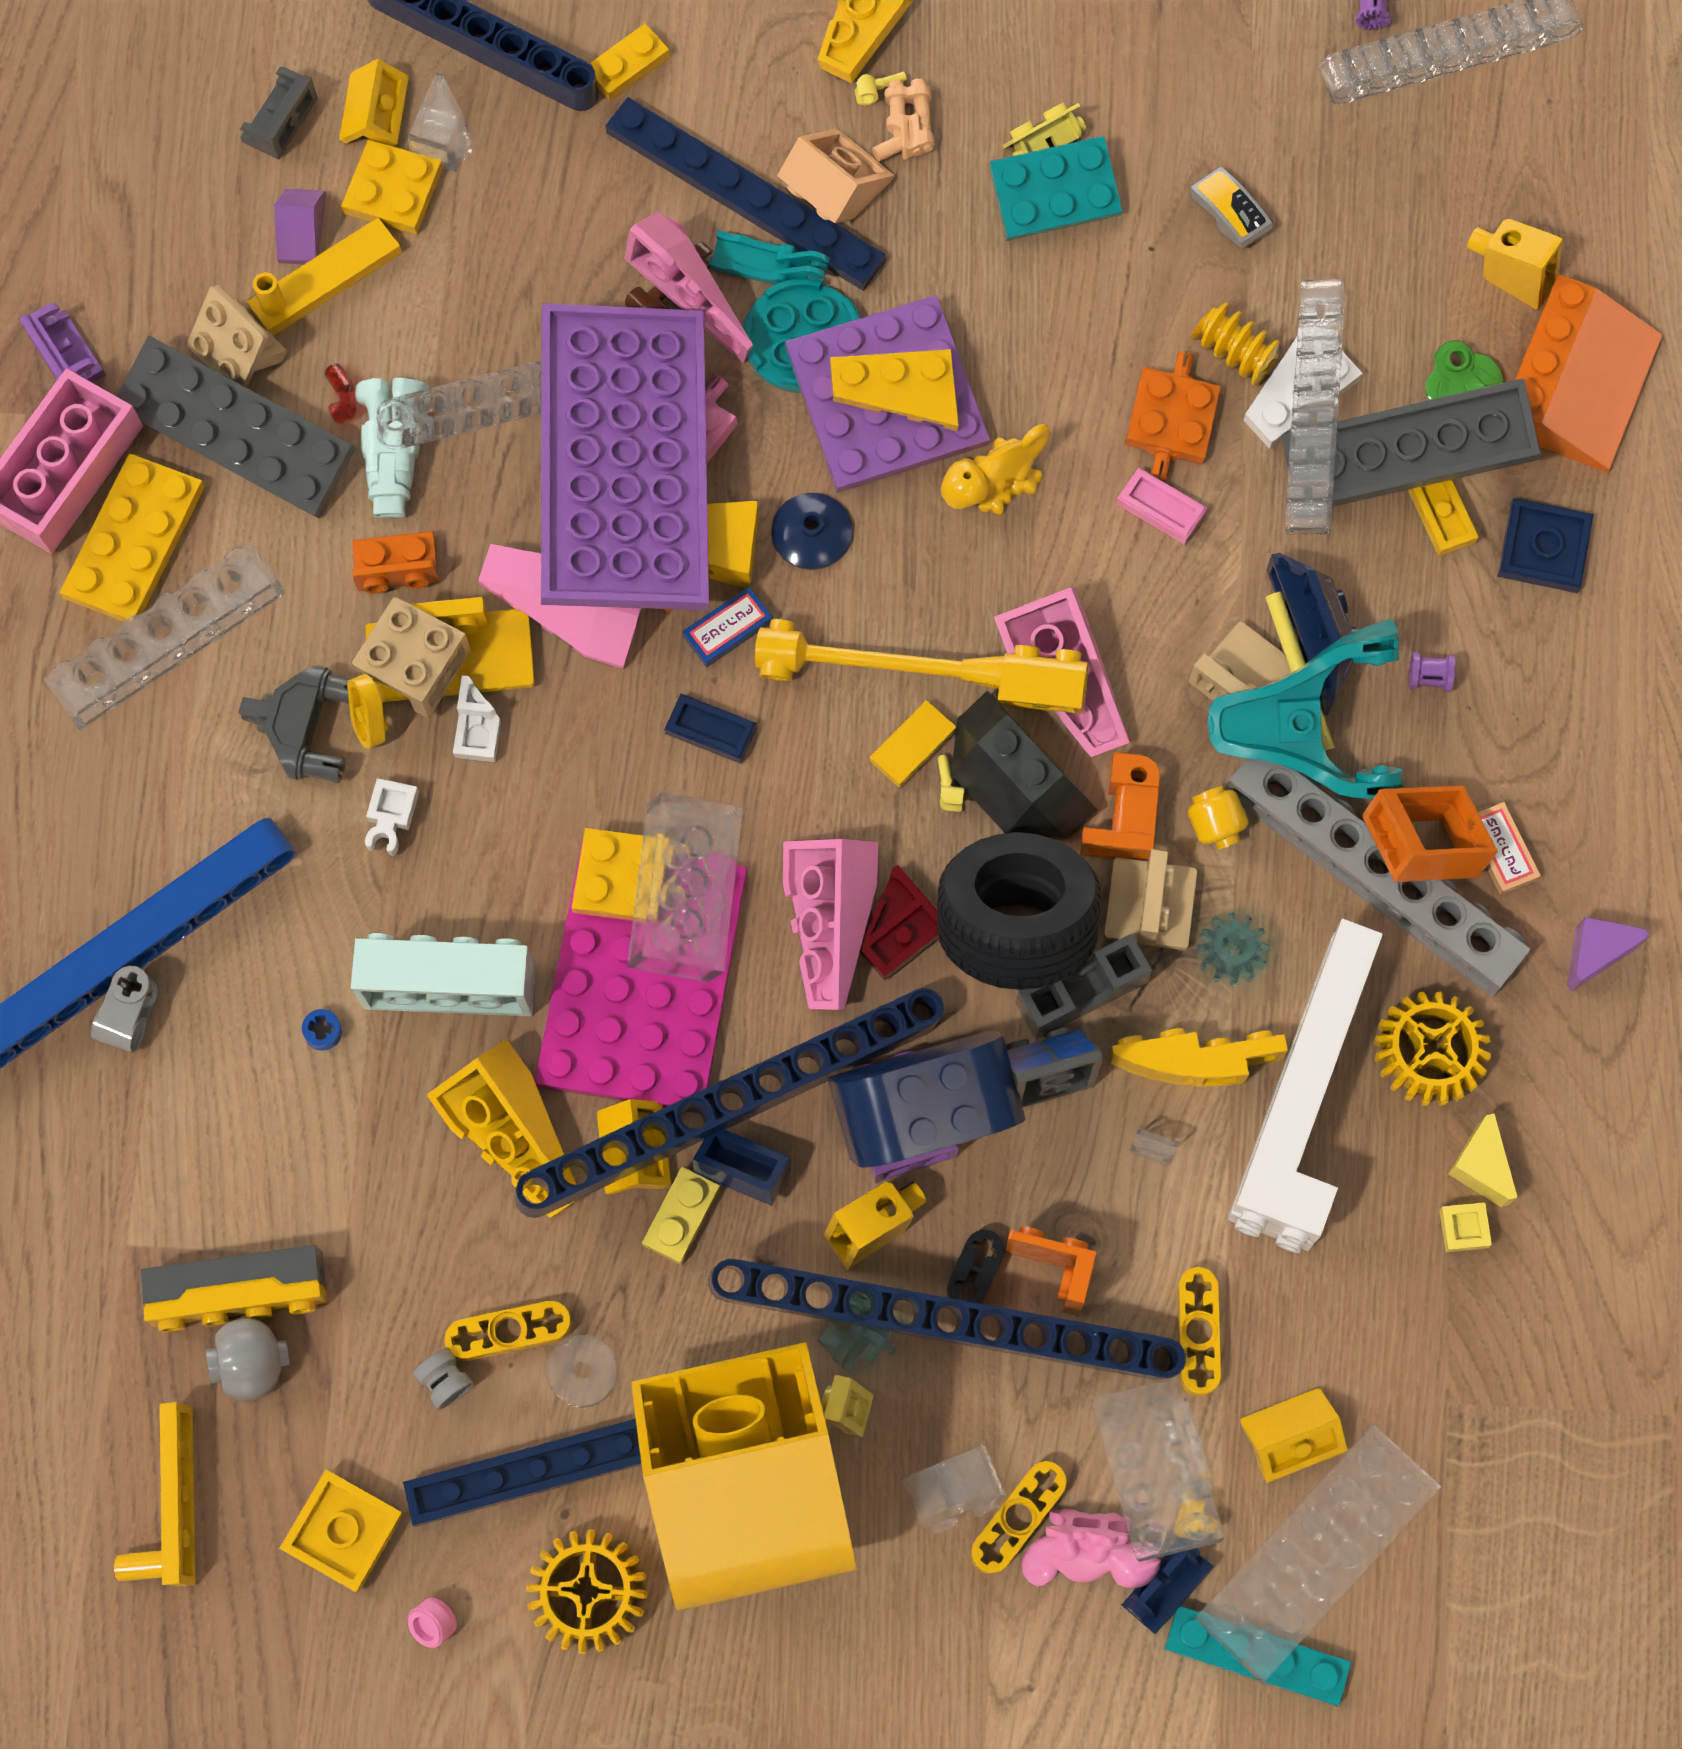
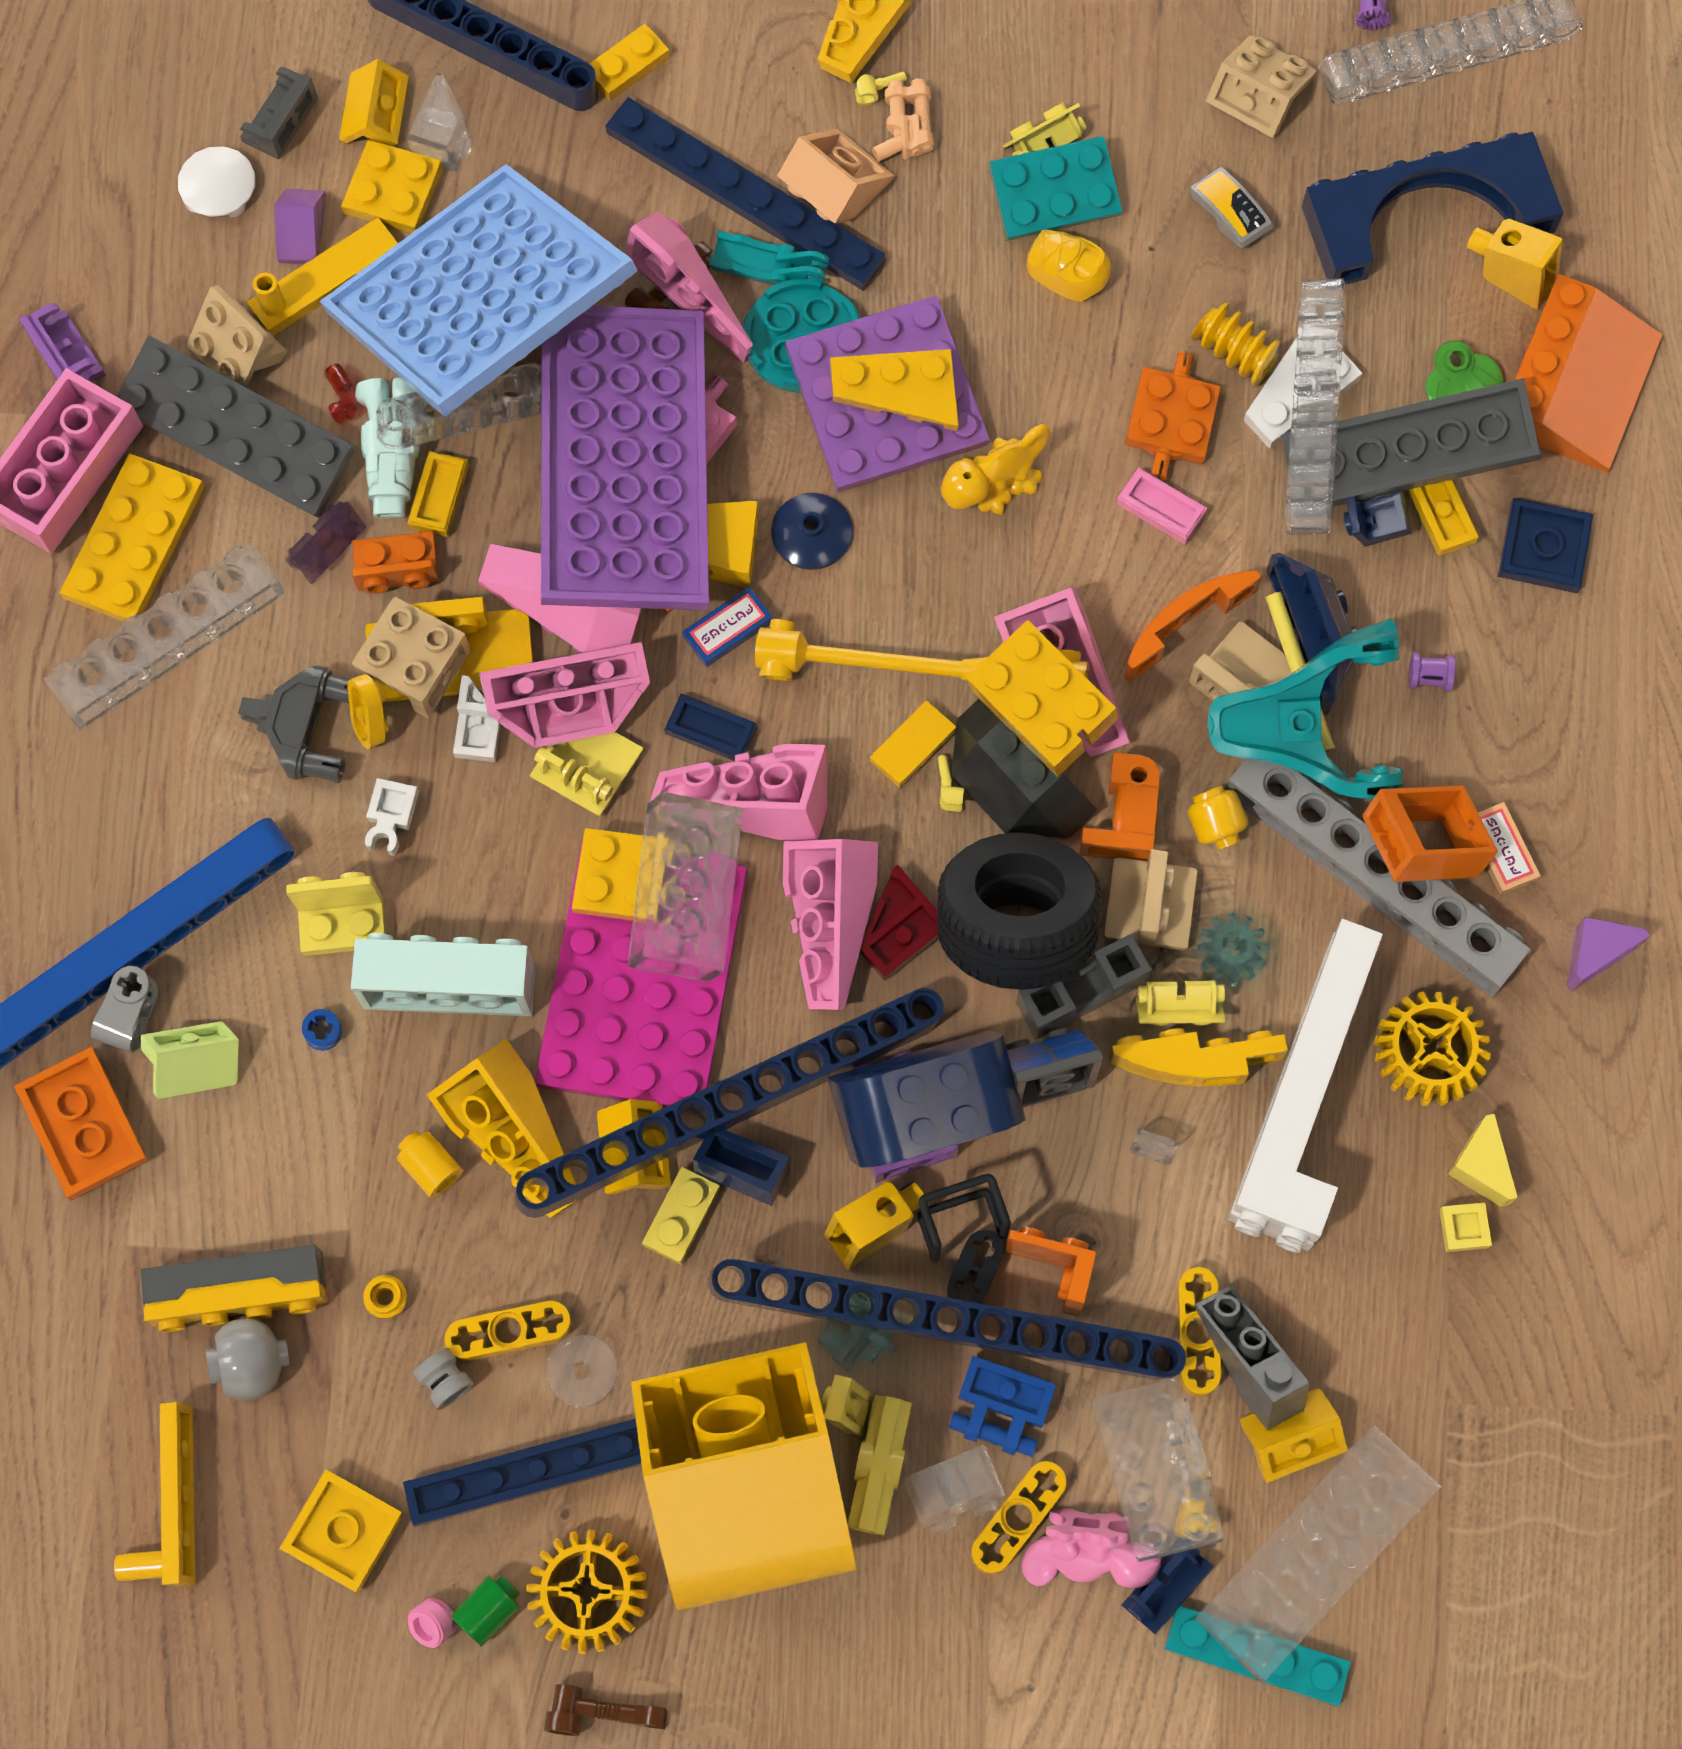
(81, 1123): none -> orange plate
(192, 1058): none -> yellowish green panel
(216, 182): none -> white dish
(334, 534): none -> hinge
(336, 912): none -> light yellow bracket
(372, 1293): none -> yellow plate
(428, 1163): none -> yellow brick
(438, 493): none -> yellow tile
(477, 288): none -> light blue plate
(487, 1608): none -> green brick
(567, 695): none -> bright pink wedge
(570, 1708): none -> reddish brown brick
(587, 768): none -> light yellow hinge
(779, 791): none -> bright pink wedge
(879, 1465): none -> light yellow piece
(993, 1198): none -> black piece
(1006, 1393): none -> blue plate
(1042, 697): none -> yellow piece
(1068, 265): none -> yellow piece
(1161, 1005): none -> light yellow hinge
(1225, 591): none -> orange slope
(1253, 1358): none -> dark grey slope
(1259, 84): none -> tan bracket
(1377, 518): none -> dark blue bracket
(1500, 172): none -> dark blue arch

